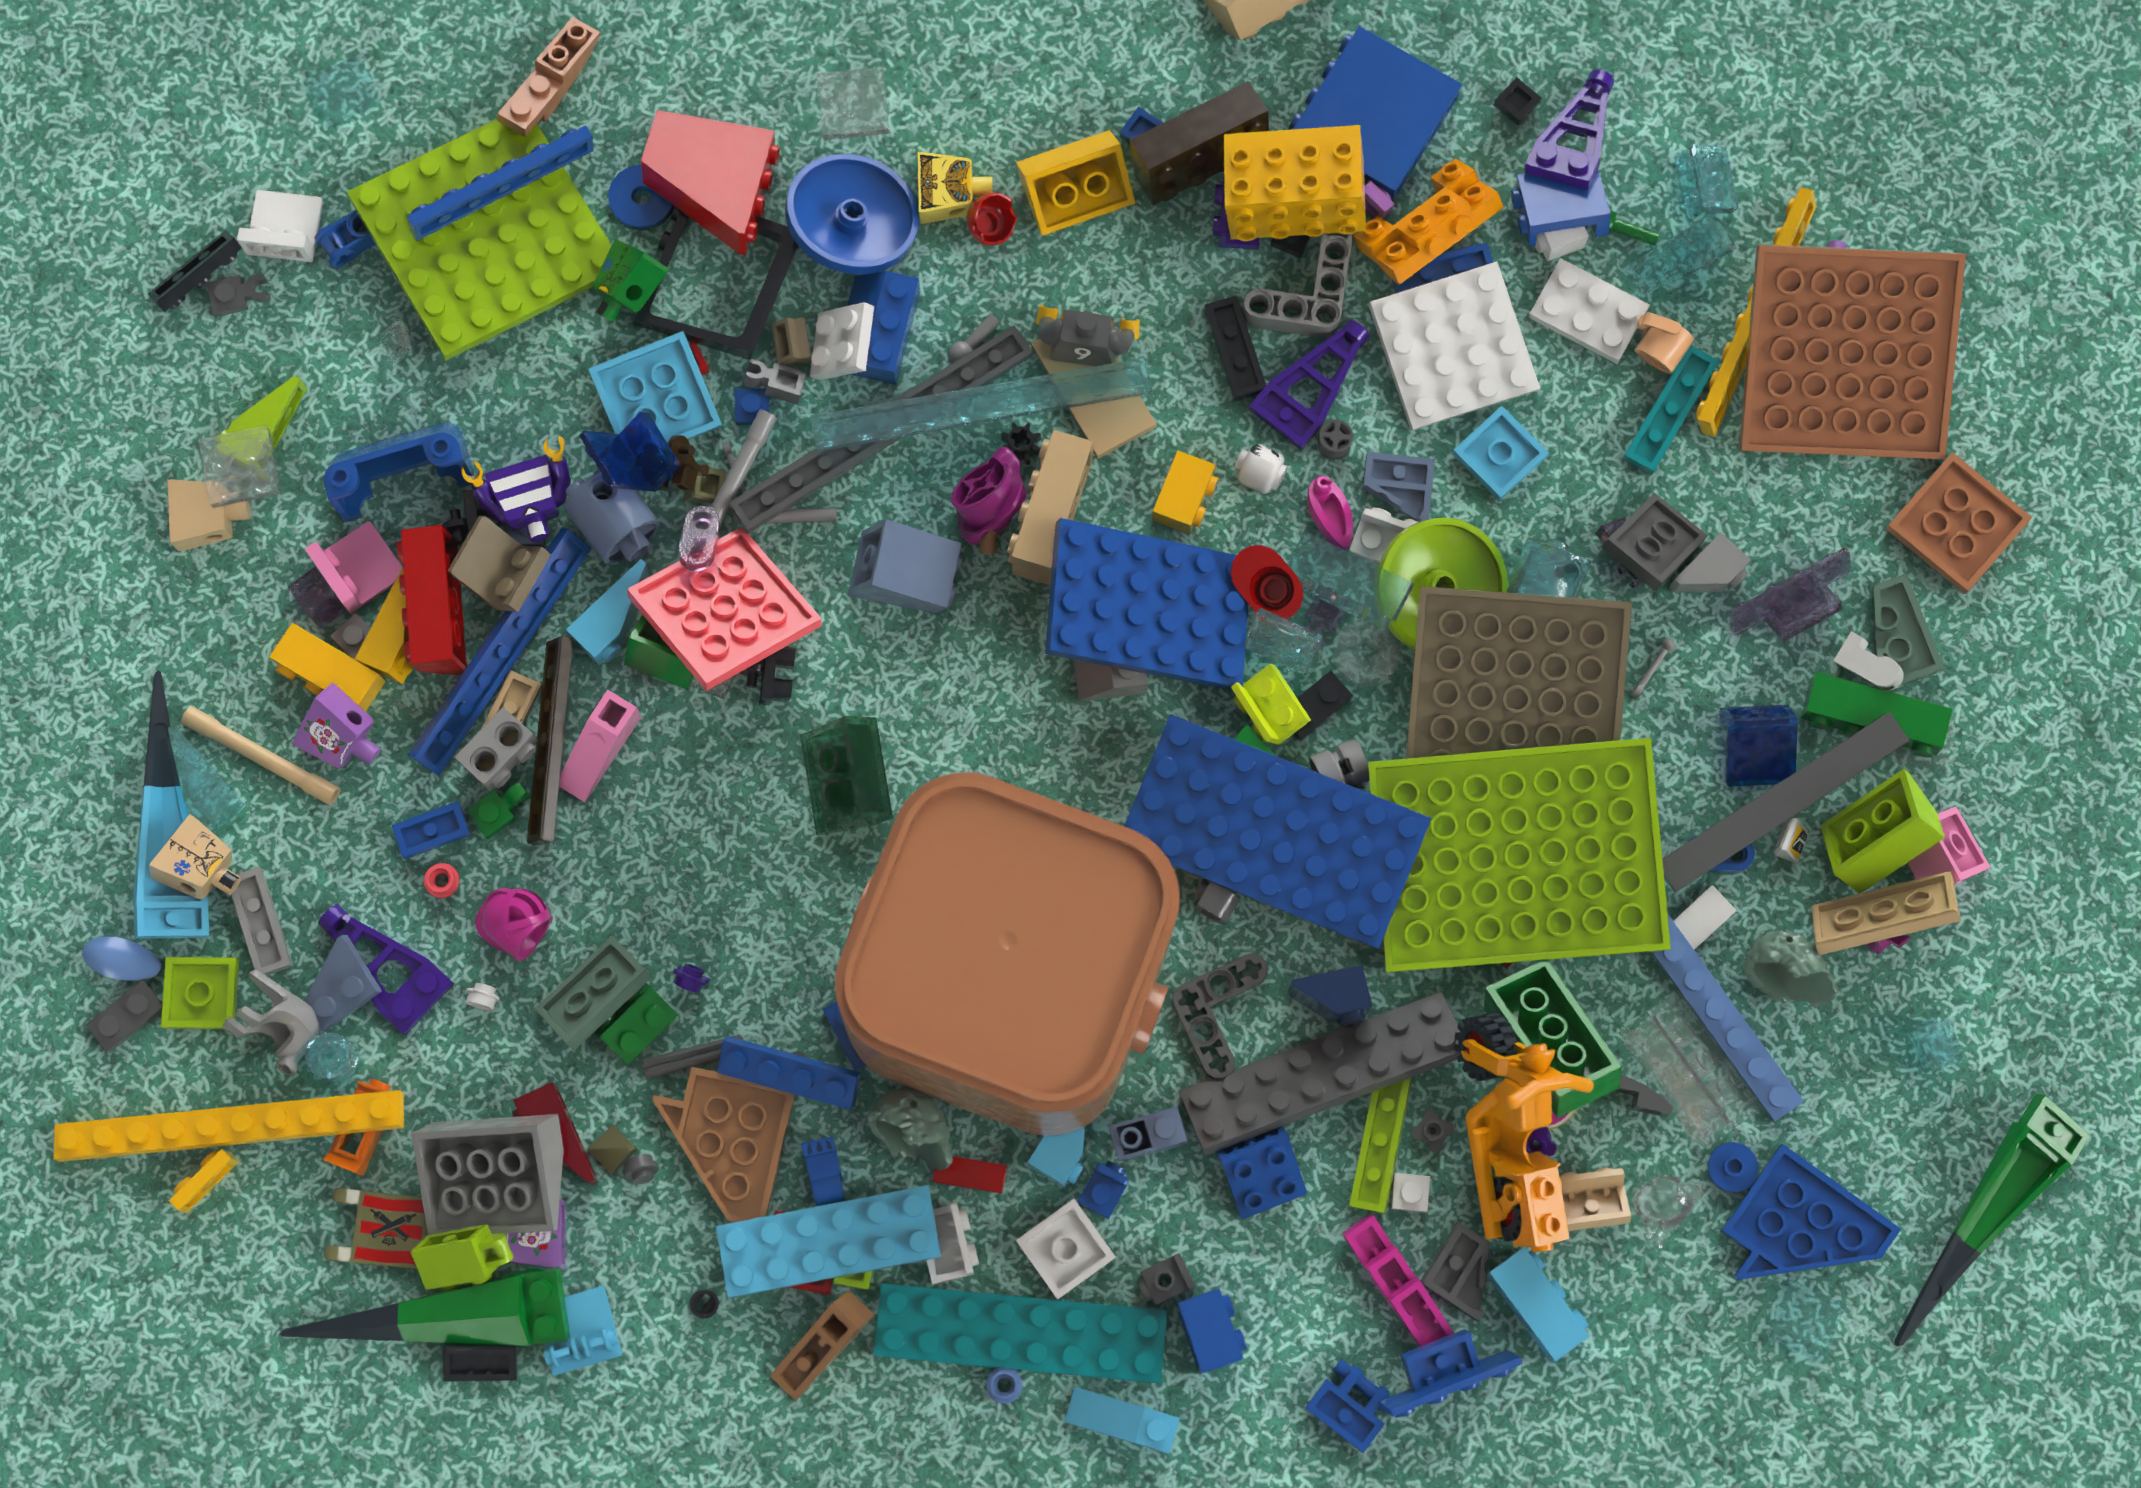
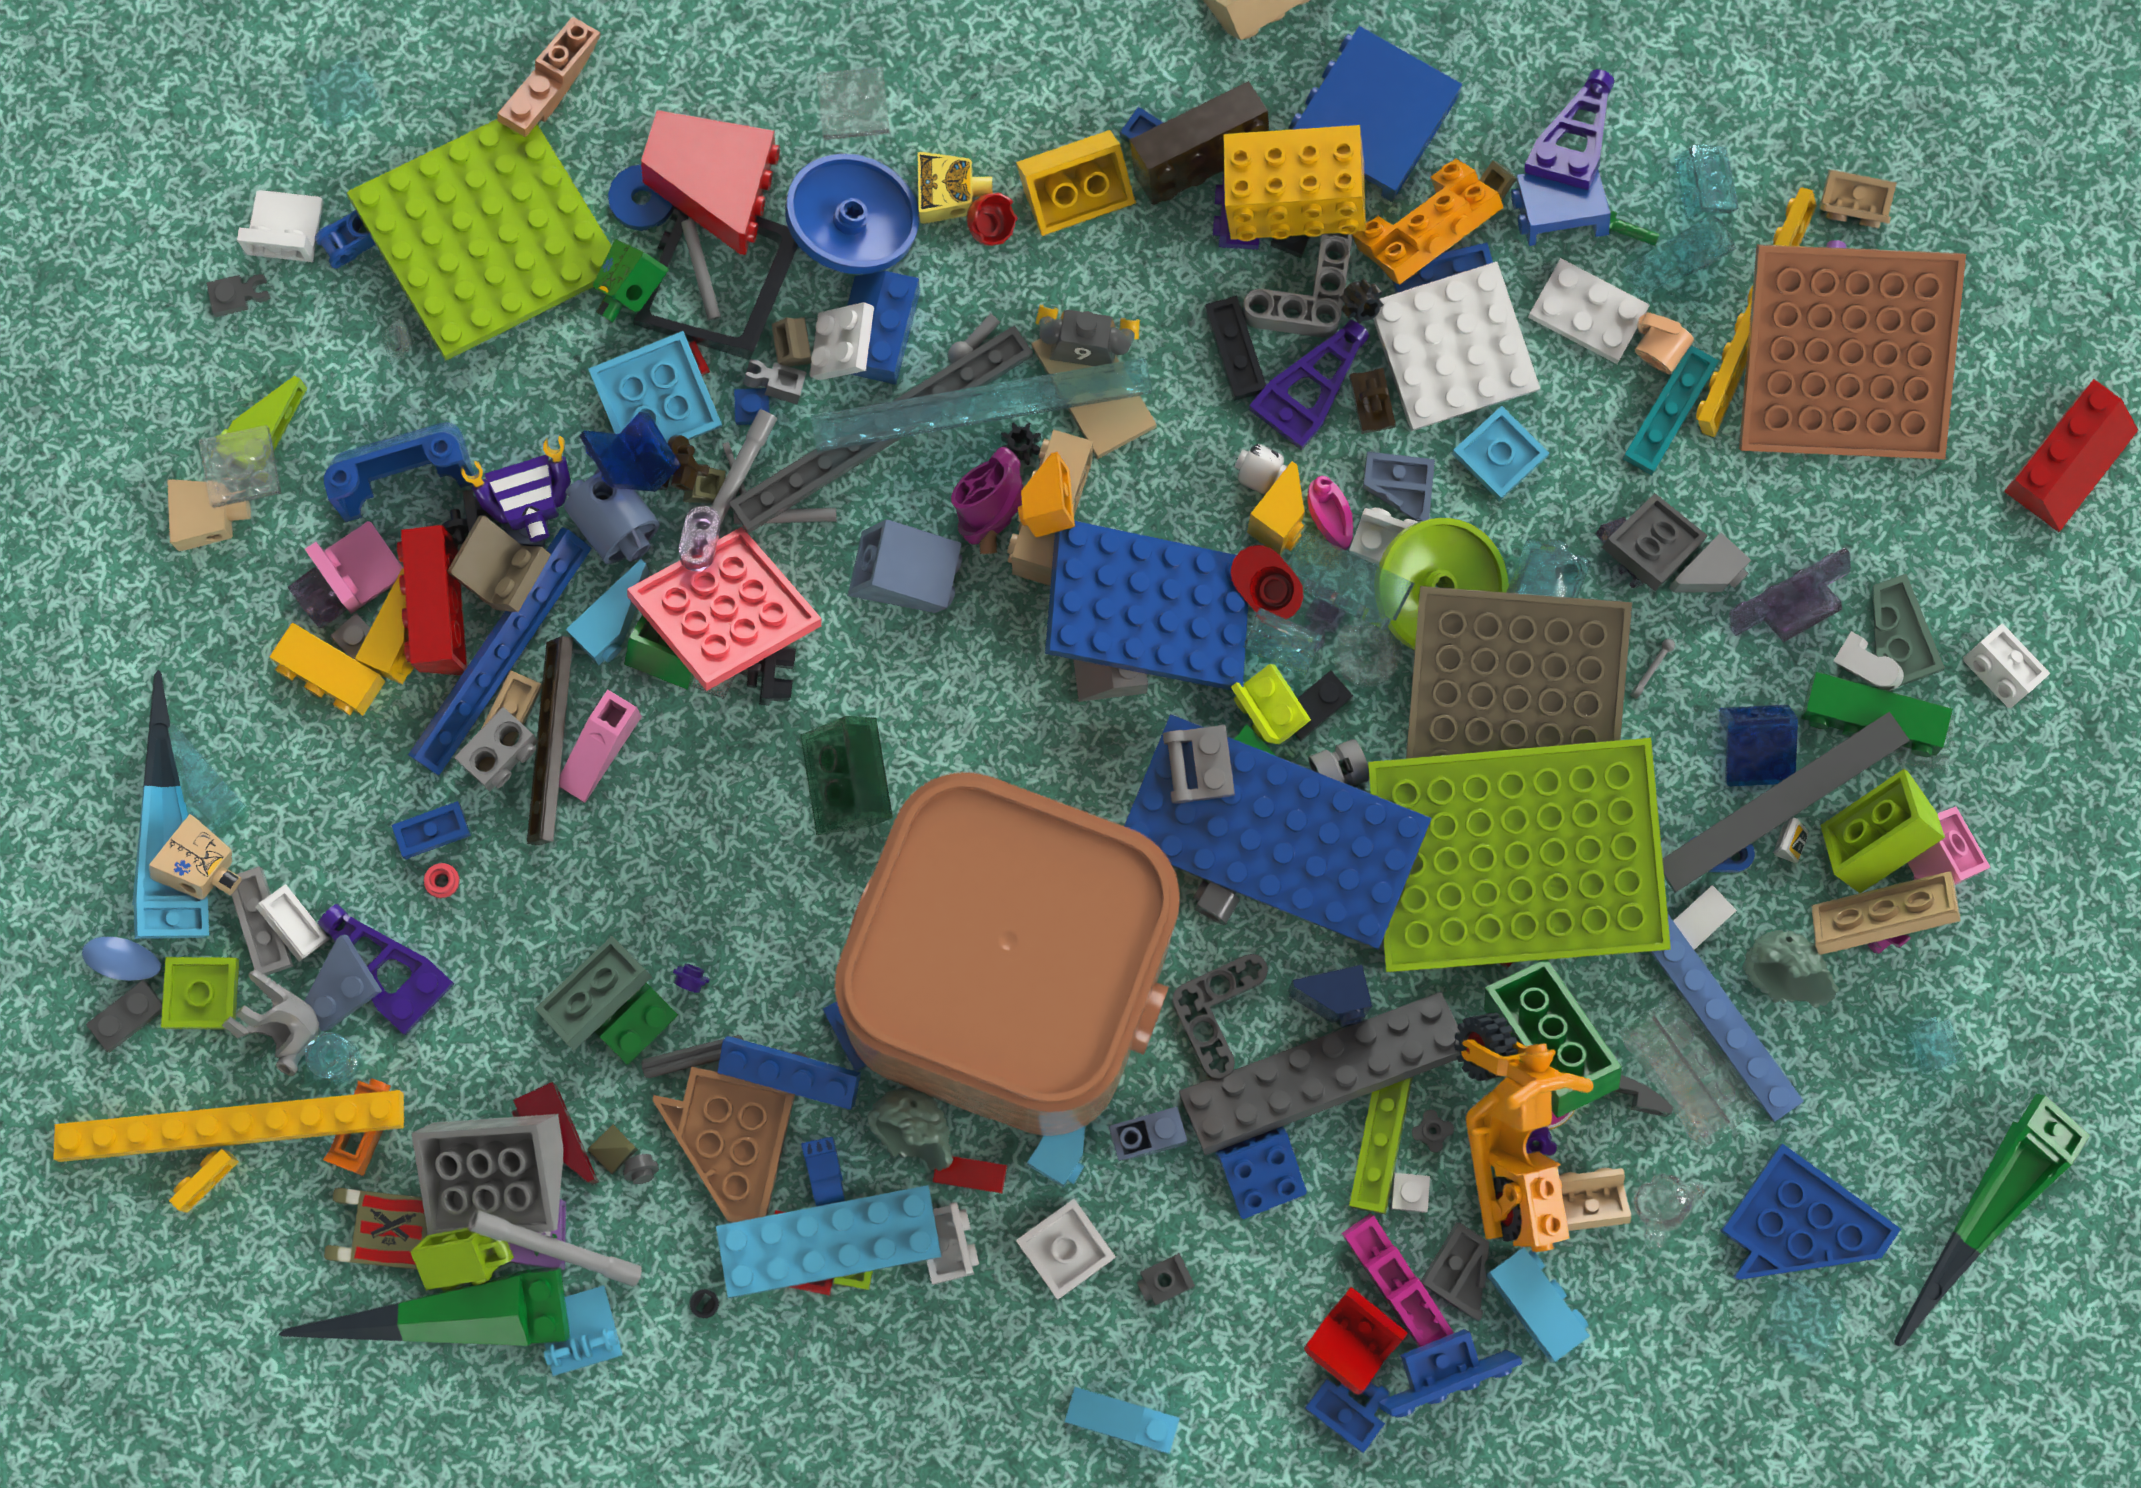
(195, 271): black plate -> none
(213, 729): tan piece -> none
(292, 922): none -> white tile
(336, 729): medium lavender torso -> none
(479, 1362): black plate -> none
(482, 997): white plate -> none
(492, 187): blue plate -> none
(494, 812): green plate -> none
(501, 1229): none -> light grey piece
(513, 921): dark pink helmet -> none
(700, 269): none -> light grey bar
(822, 1344): medium nougat slope -> none
(1009, 1396): medium blue plate -> none
(1020, 1333): teal plate -> none
(1048, 498): none -> light orange slope
(1104, 1189): blue bracket -> none
(1184, 492): yellow brick -> none
(1210, 1331): blue brick -> none
(1211, 763): none -> light grey plate
(1280, 513): none -> yellow slope
(1337, 432): dark grey wheel -> none
(1354, 1341): none -> red bracket
(1361, 301): none -> black gear
(1372, 401): none -> dark brown hips
(1377, 201): medium lavender plate -> none
(1498, 178): none -> olive slope
(1517, 101): black plate -> none
(1561, 242): white brick -> none
(1732, 1167): blue piece -> none
(1857, 197): none -> tan bracket
(1958, 523): nougat plate -> none
(2006, 666): none -> white bracket
(2074, 456): none -> red slope

